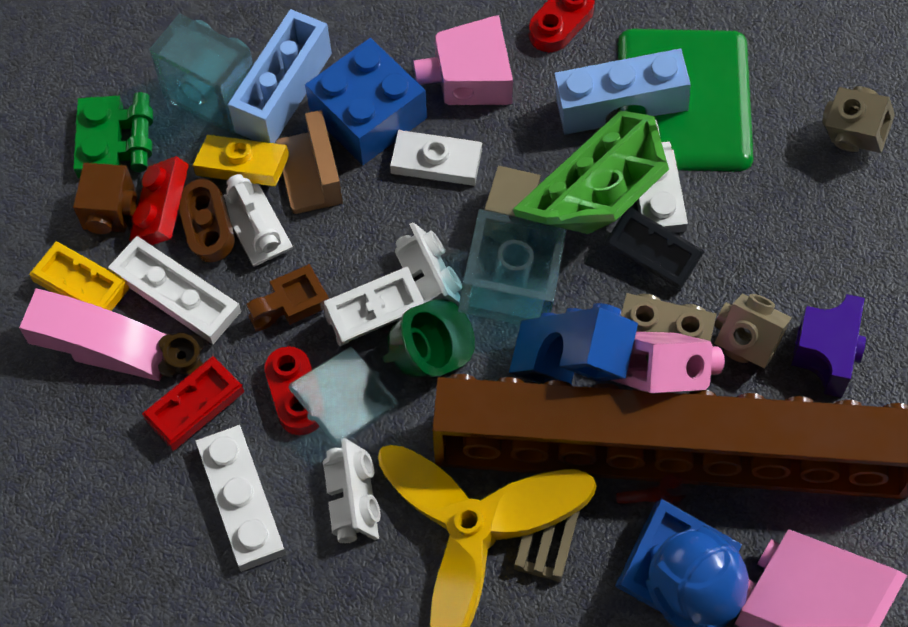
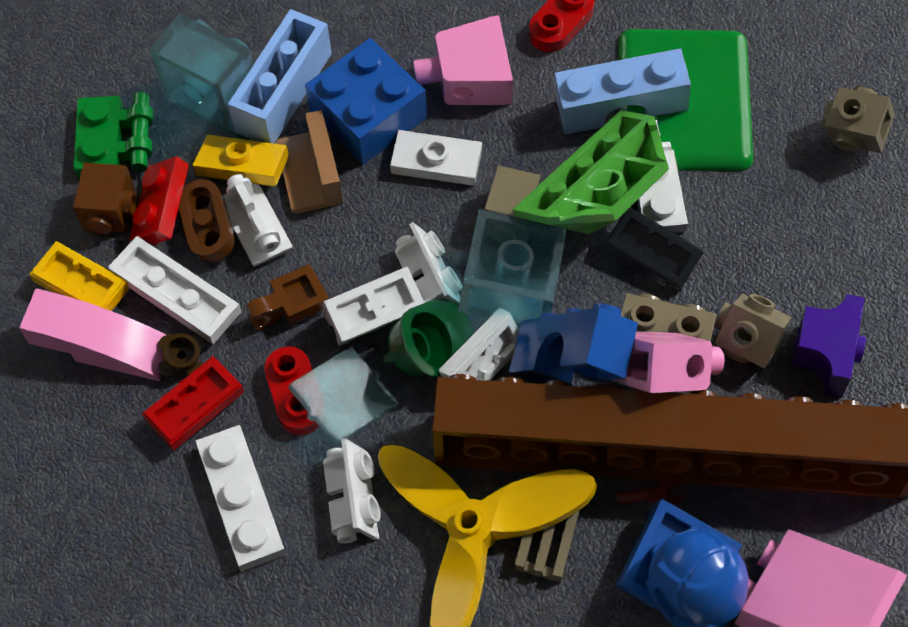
(486, 349): none -> white plate

